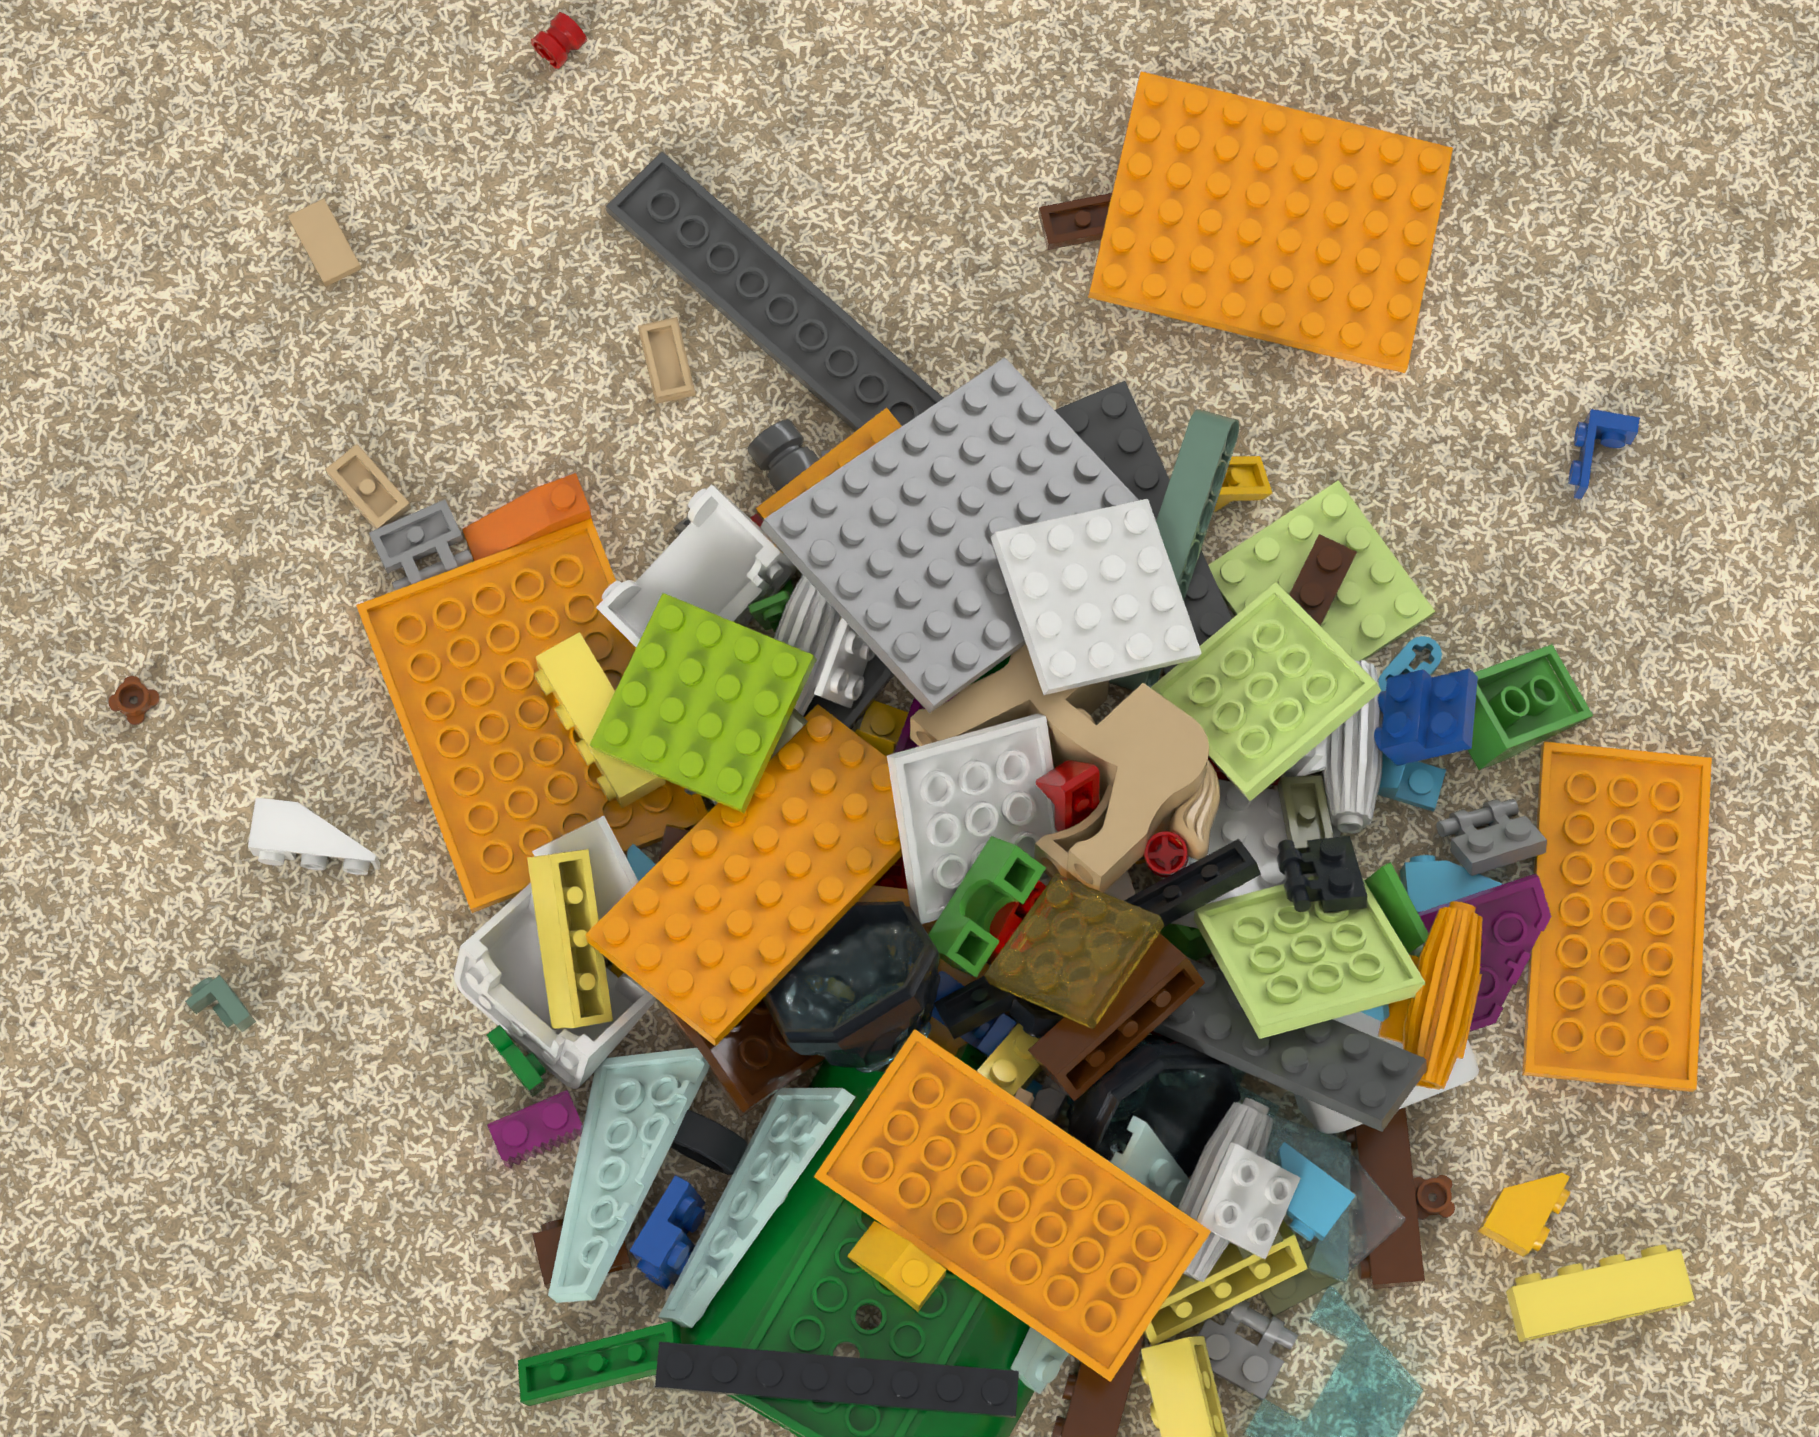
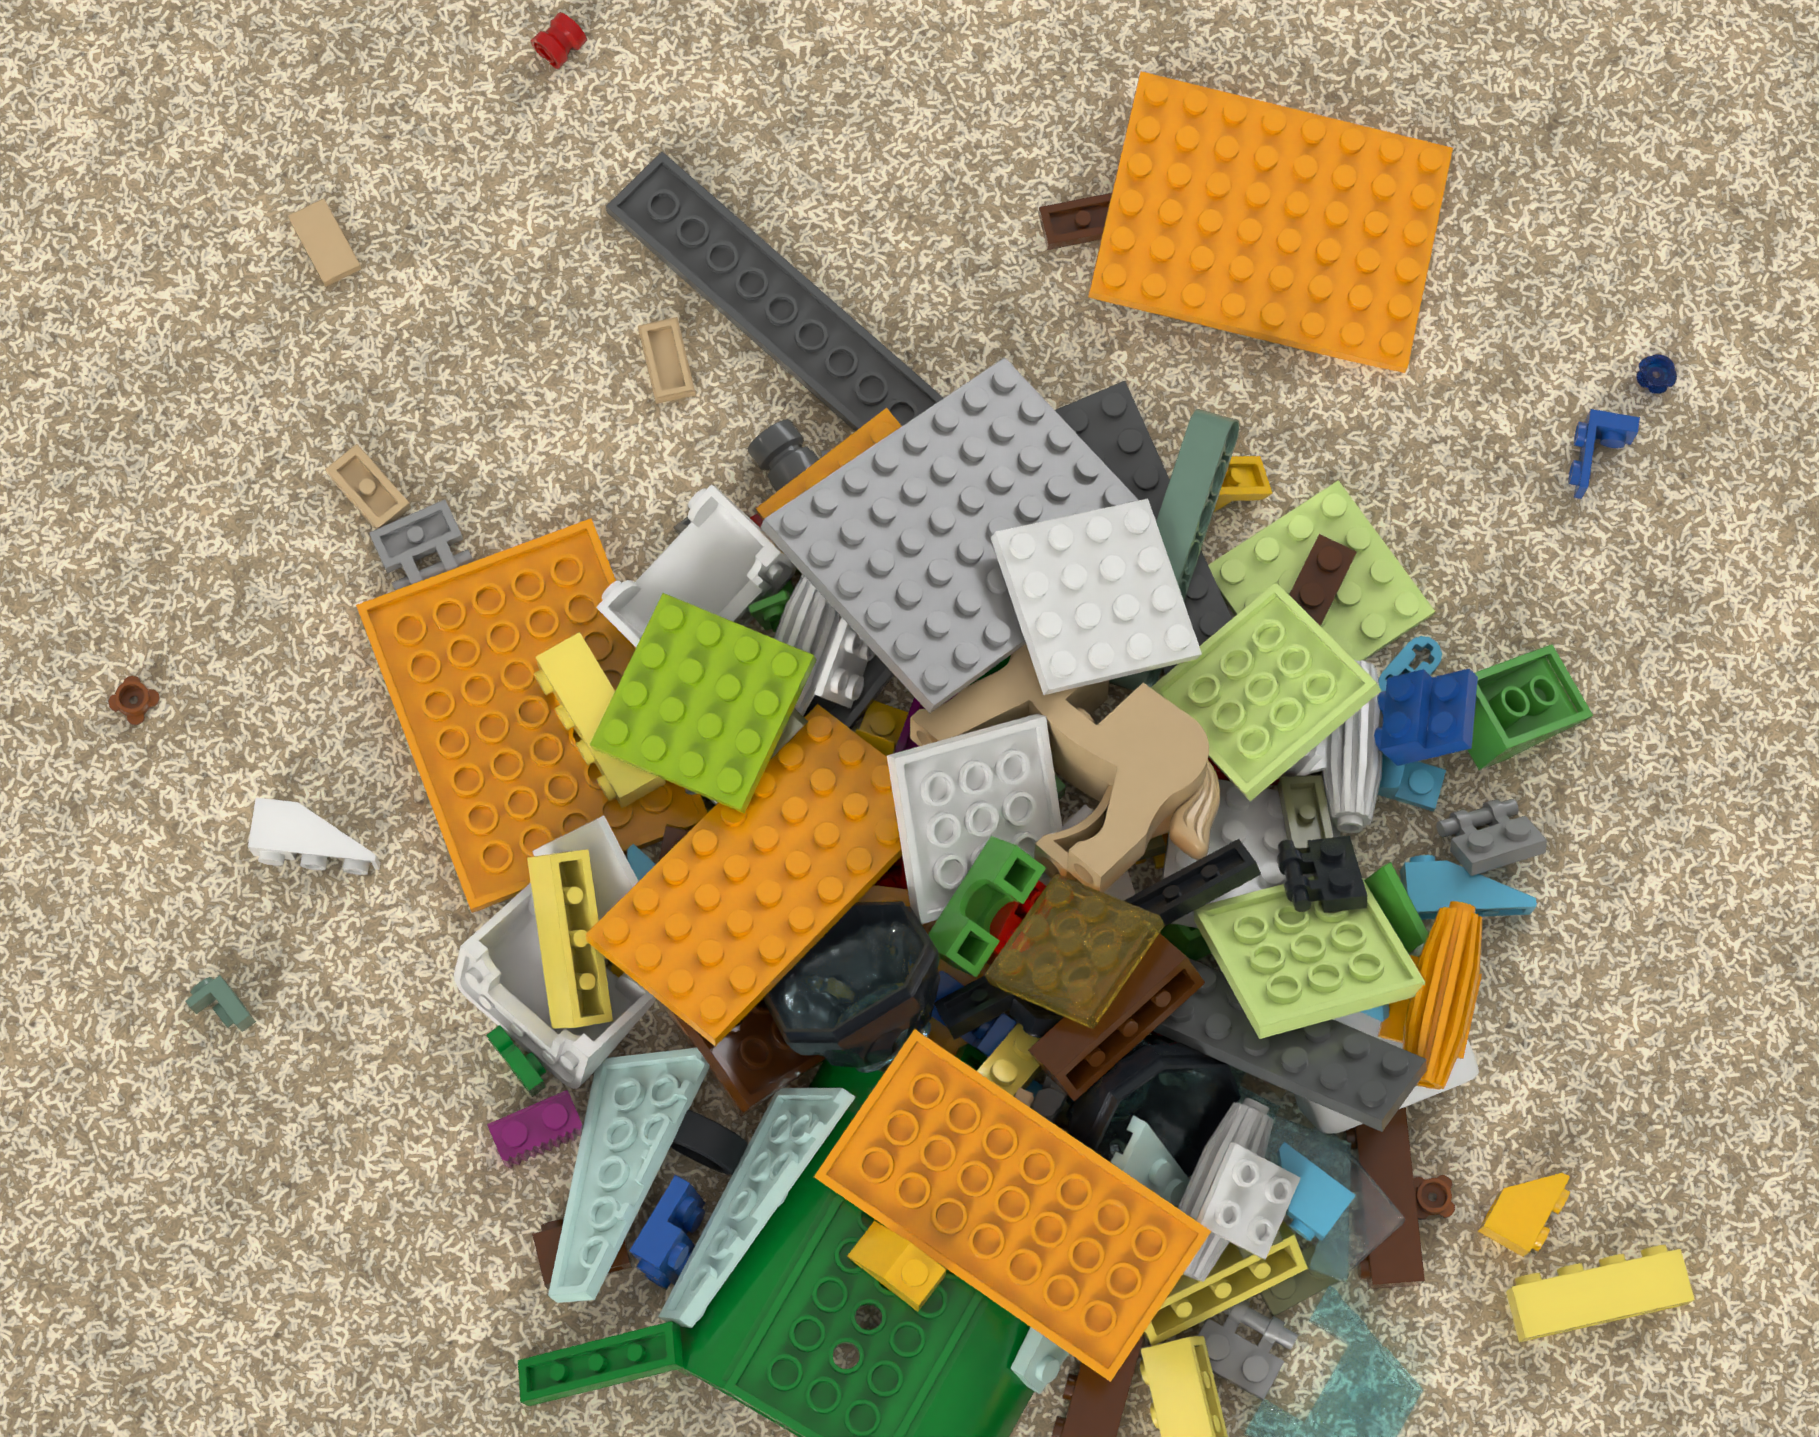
(529, 517): orange slope -> none
(837, 1379): black plate -> none
(1073, 791): red slope -> none
(1166, 848): red wheel -> none
(1510, 926): magenta plate -> none
(1626, 898): light orange plate -> none
(1660, 364): none -> clear blue plate

